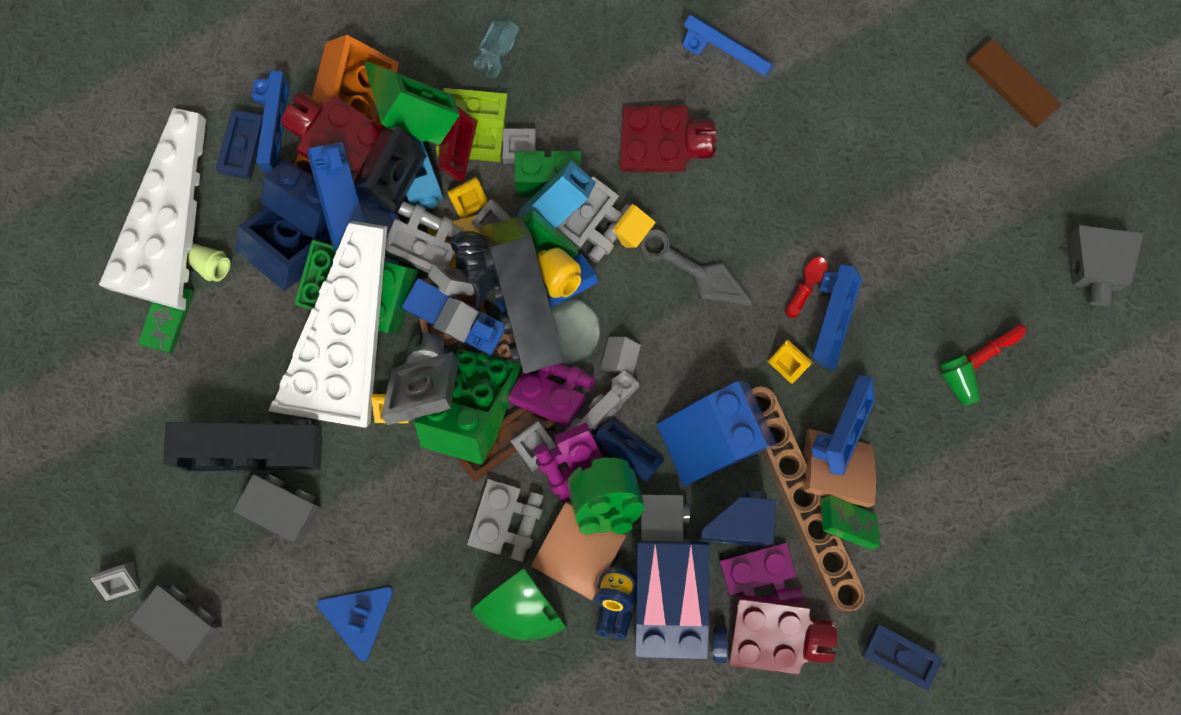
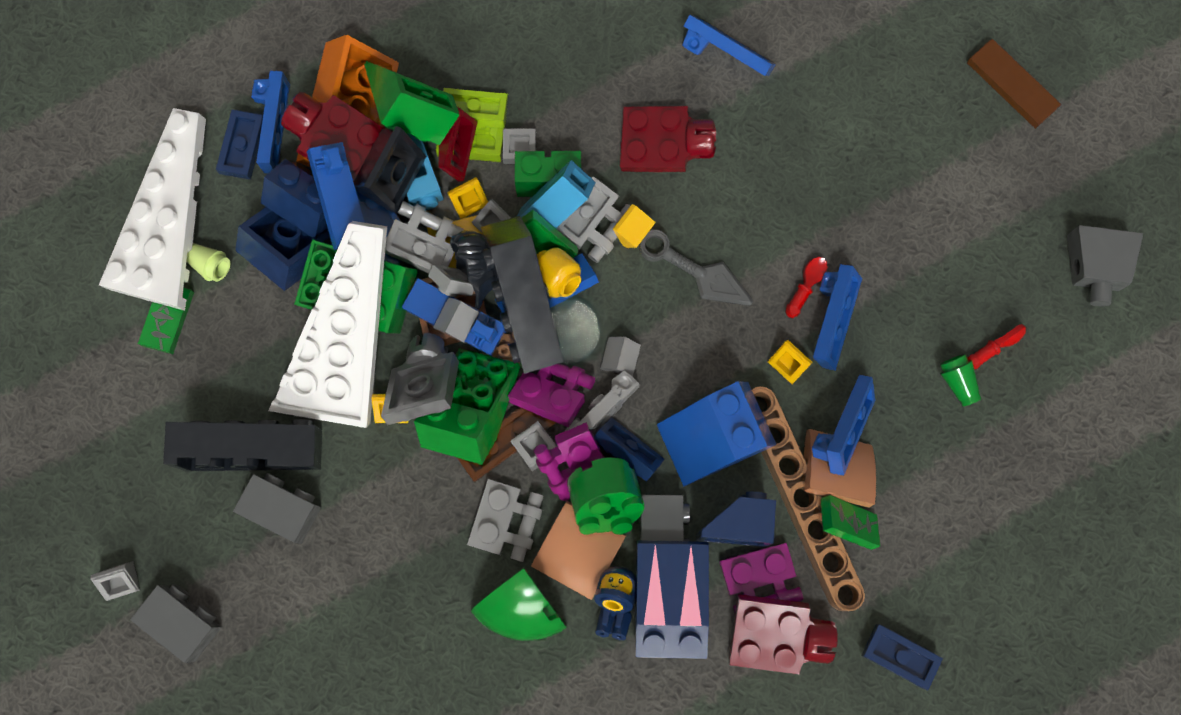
(357, 617): blue piece -> none
(496, 42): clear light blue plate -> none
(720, 644): dark blue tile -> none

